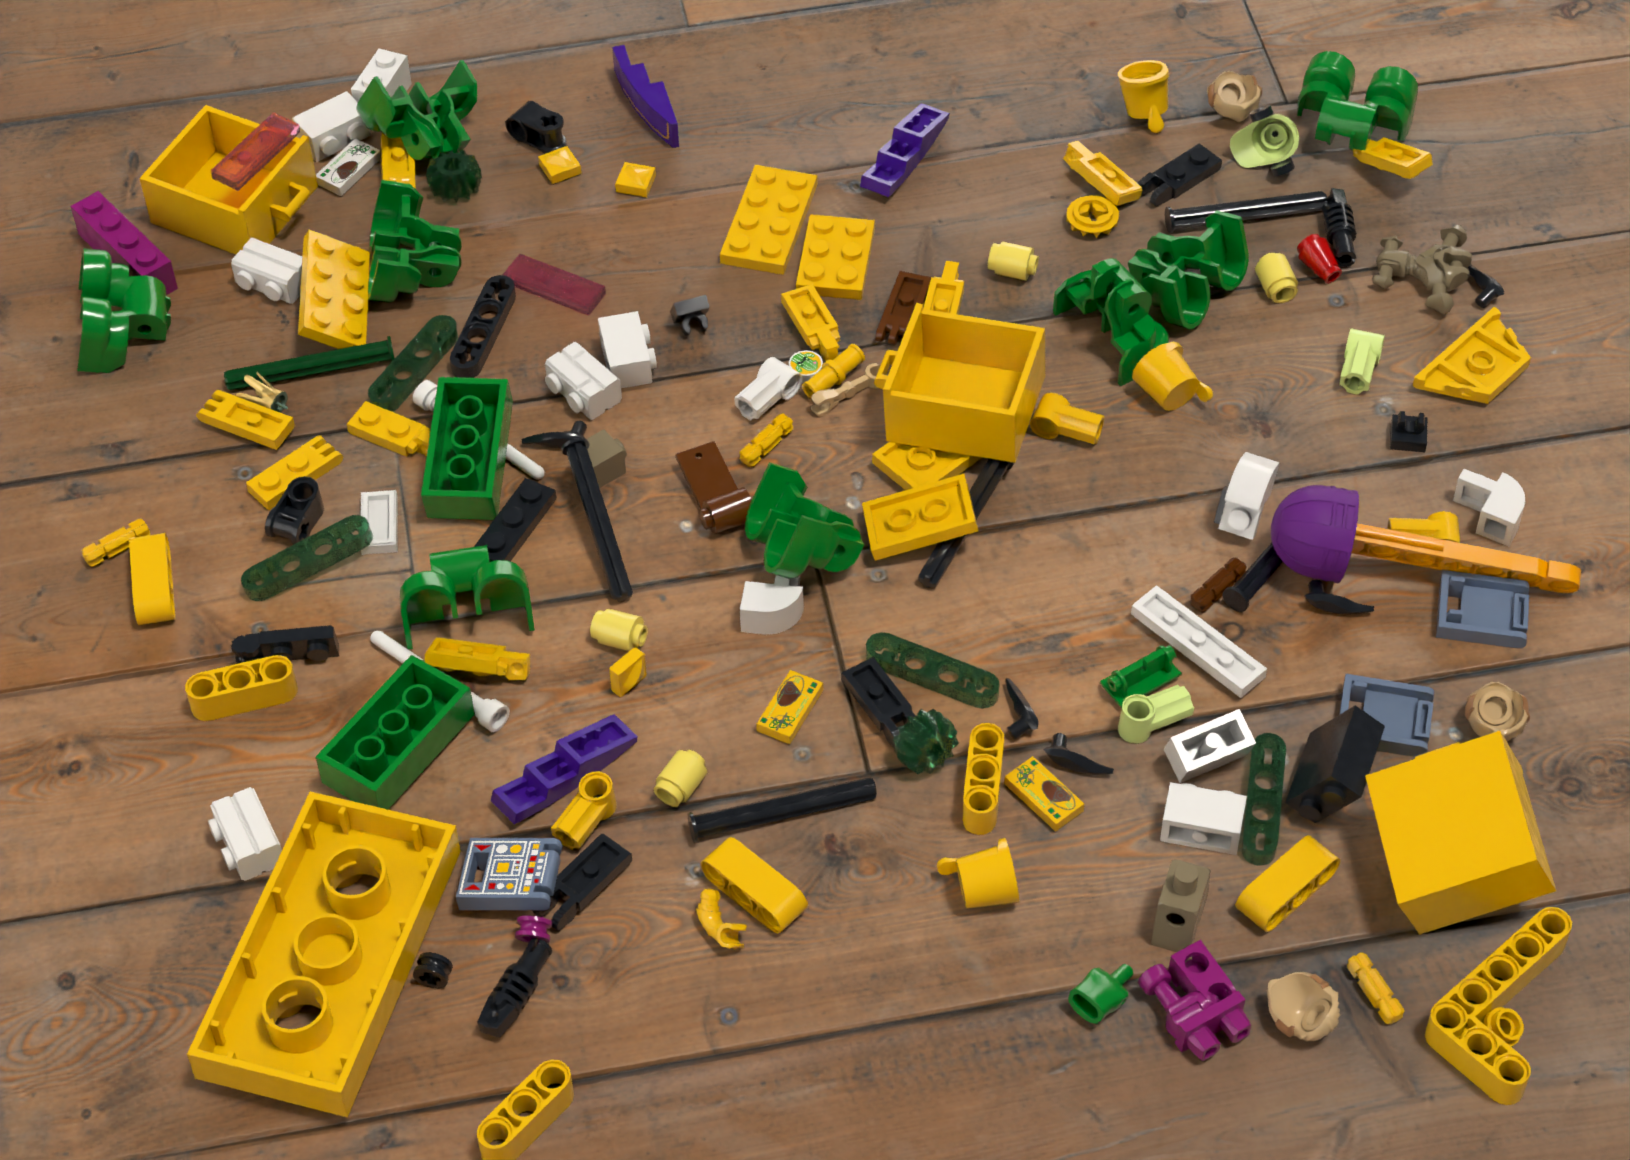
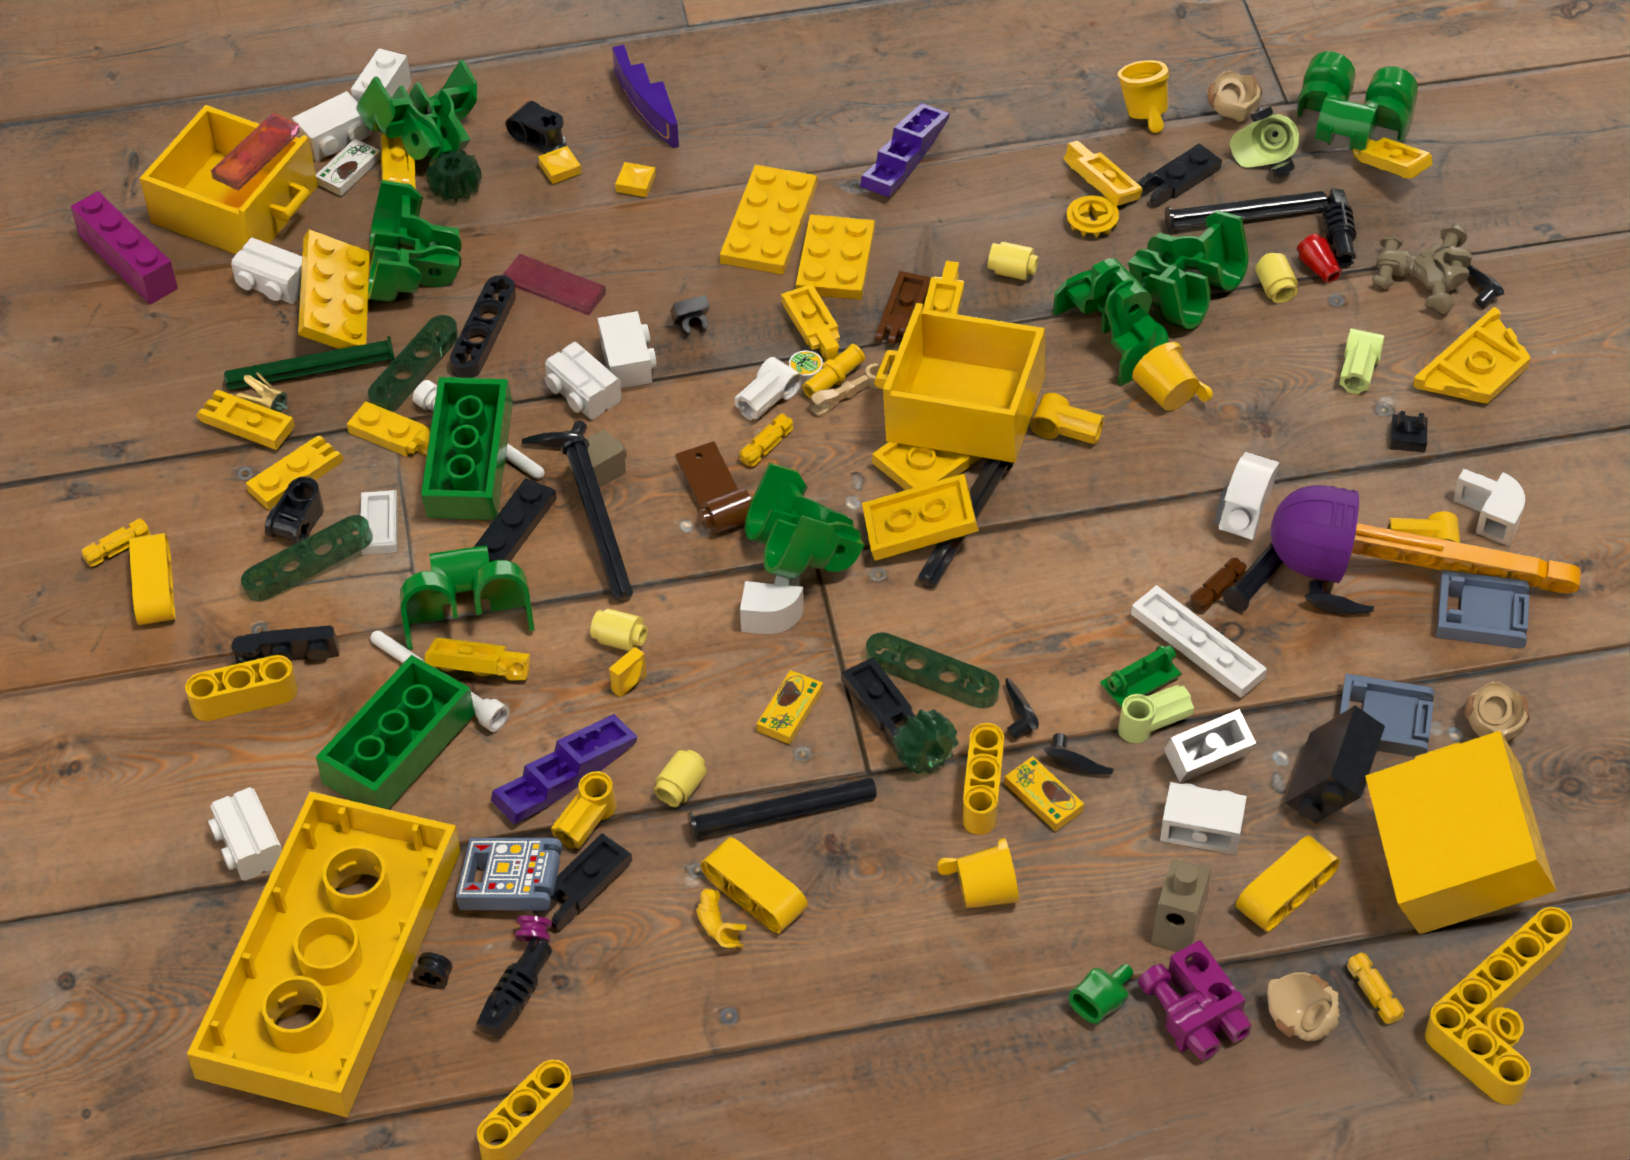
(107, 331): green piece -> none
(1264, 798): clear green beam -> none

